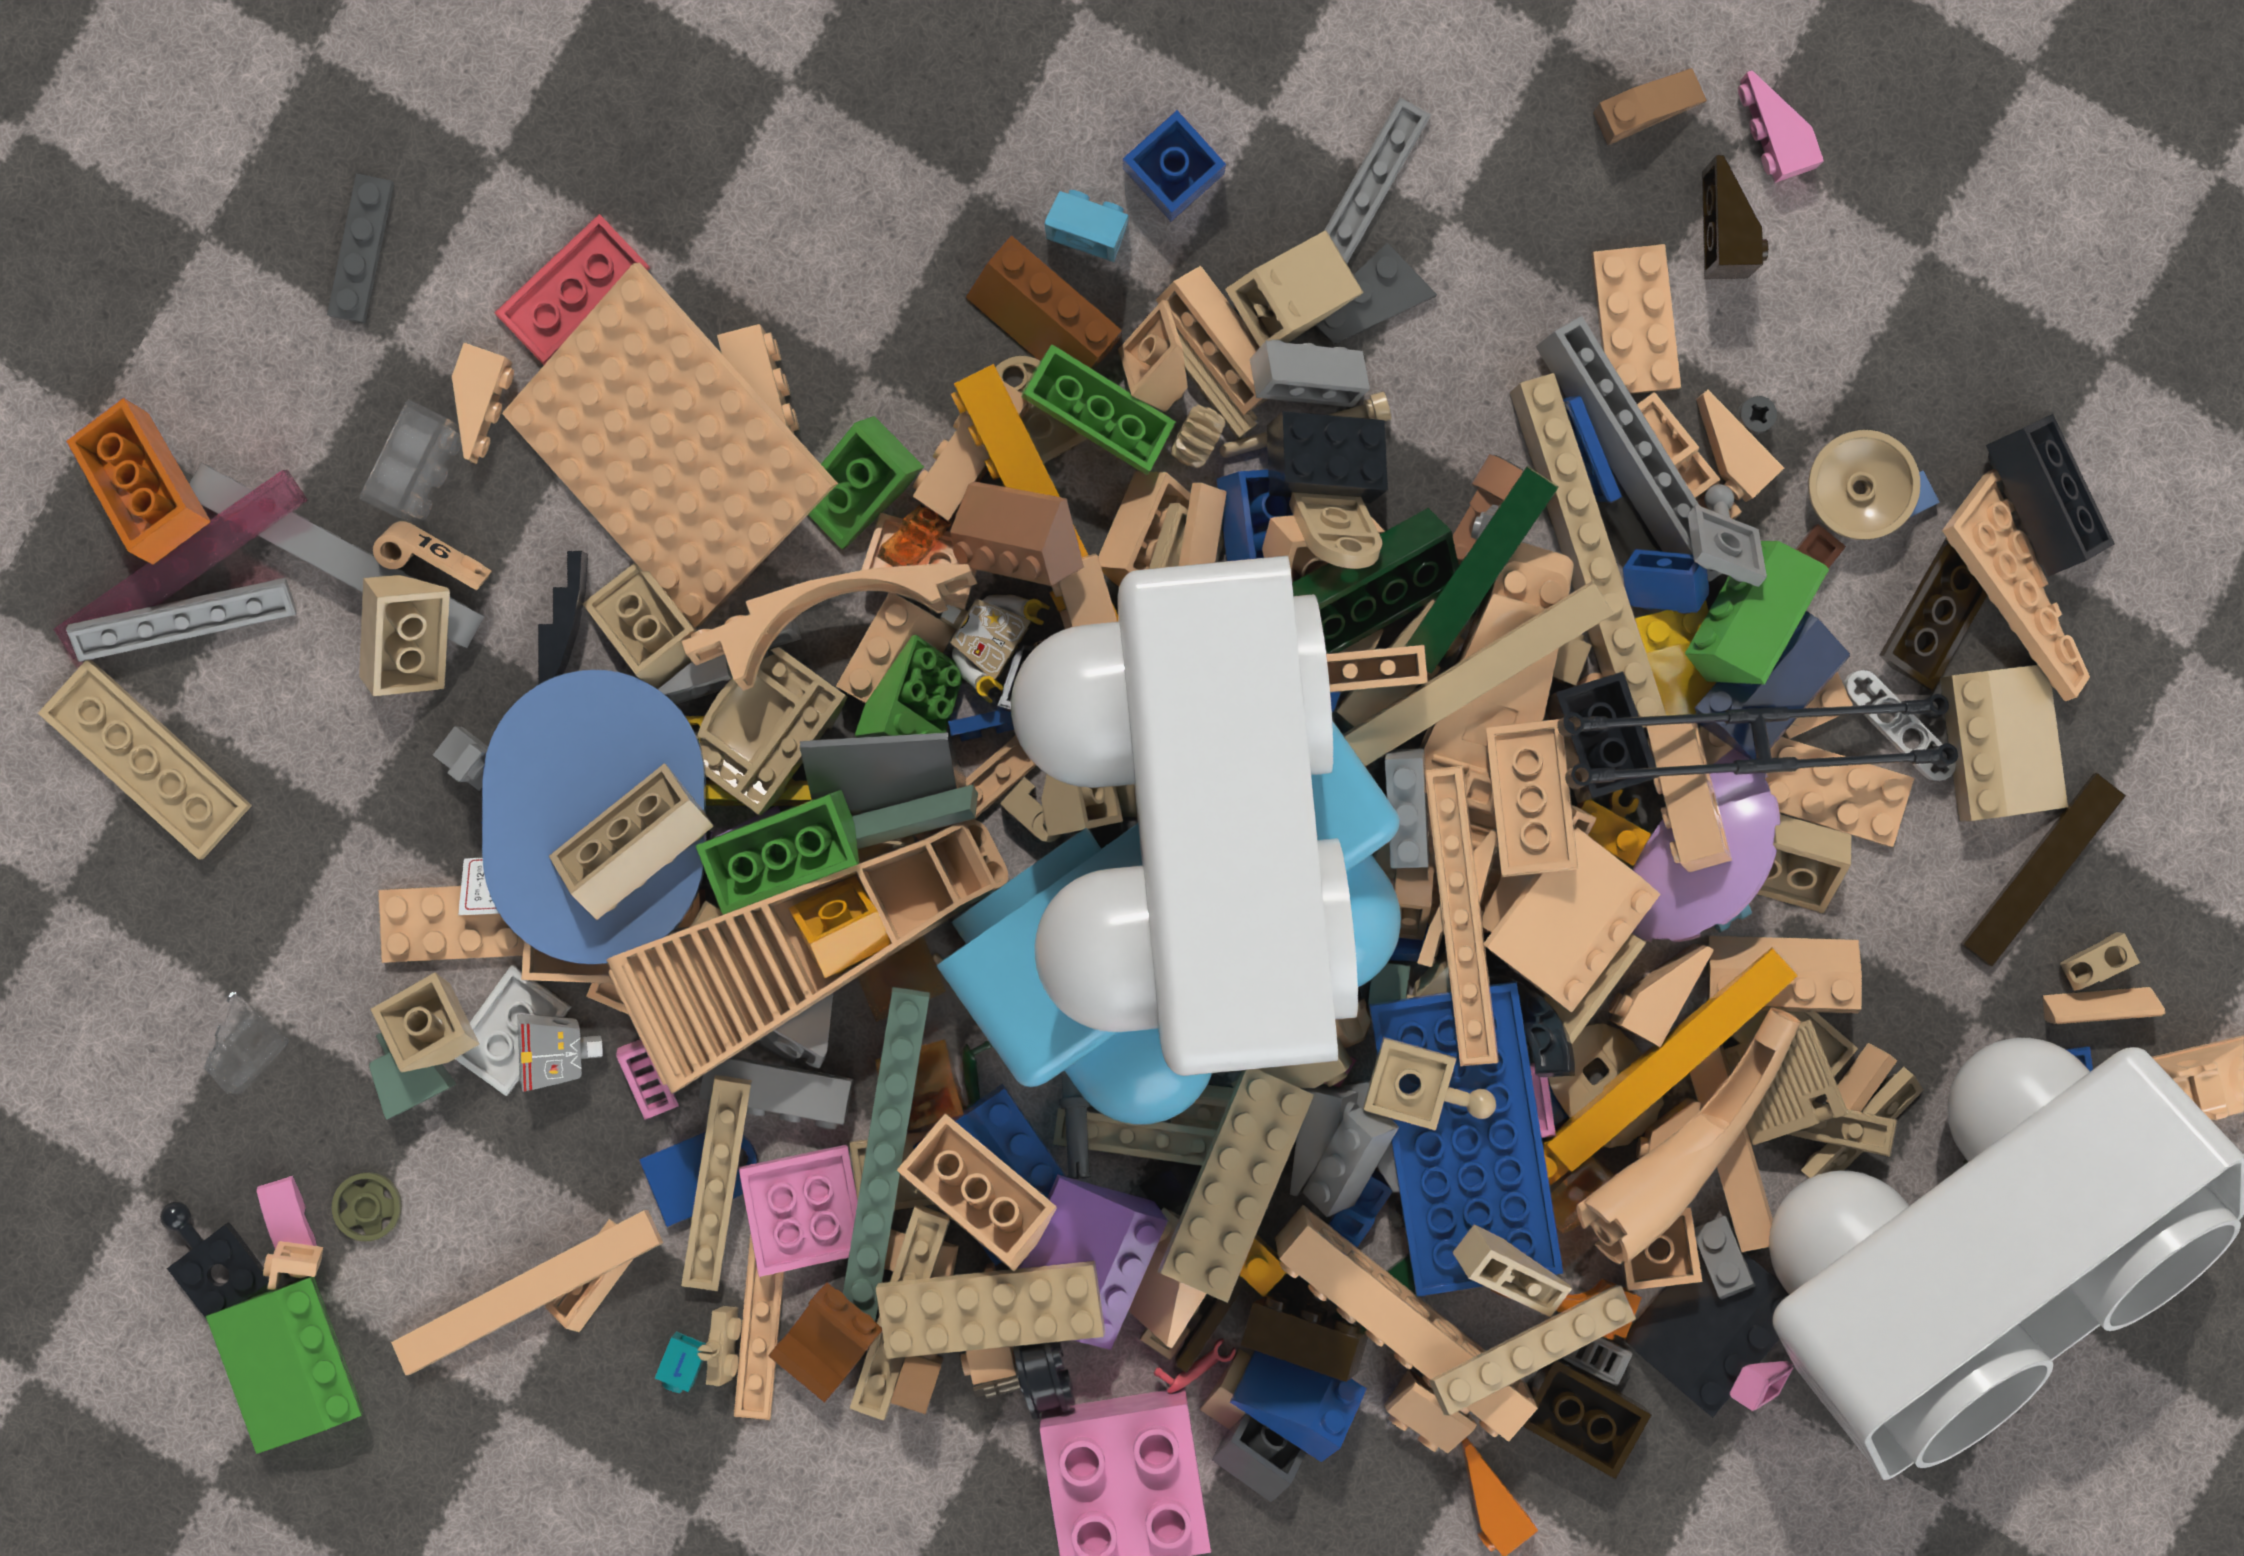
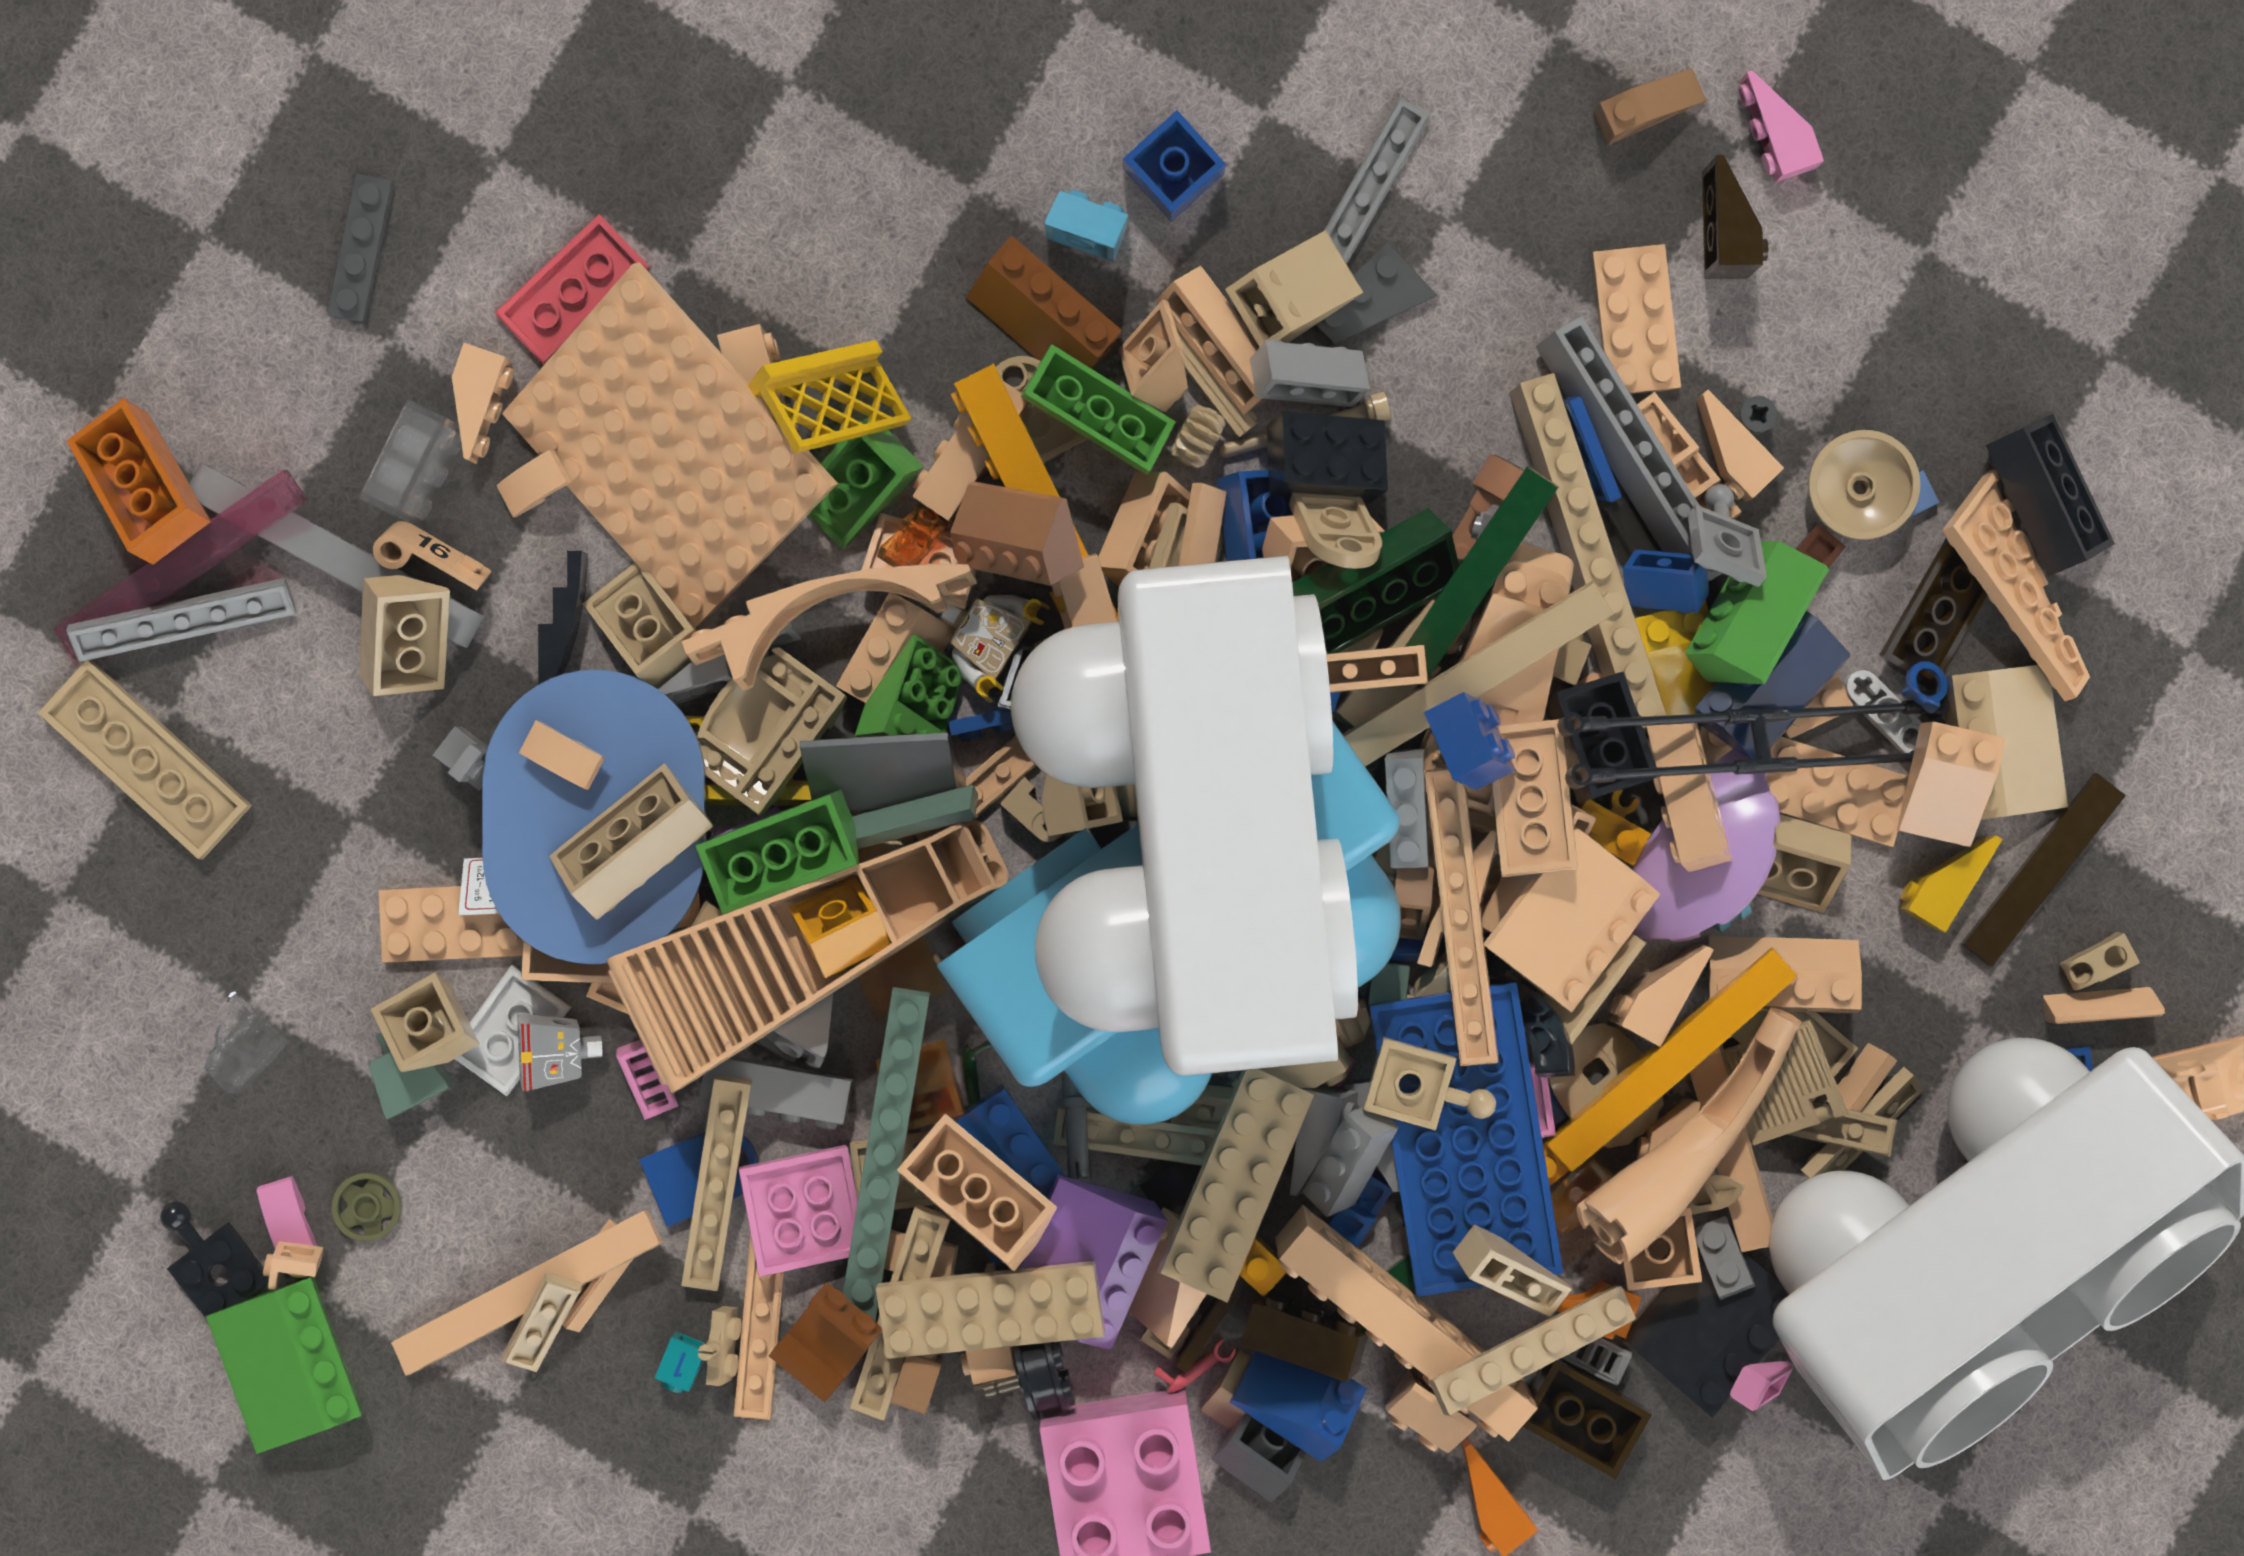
(533, 483): none -> light nougat slope
(541, 1322): none -> tan tile
(562, 755): none -> light nougat slope
(815, 370): none -> yellow fence
(1471, 741): none -> blue brick
(1716, 1194): none -> tan plate
(1931, 703): none -> blue piece
(1943, 890): none -> yellow slope
(1950, 782): none -> light nougat slope

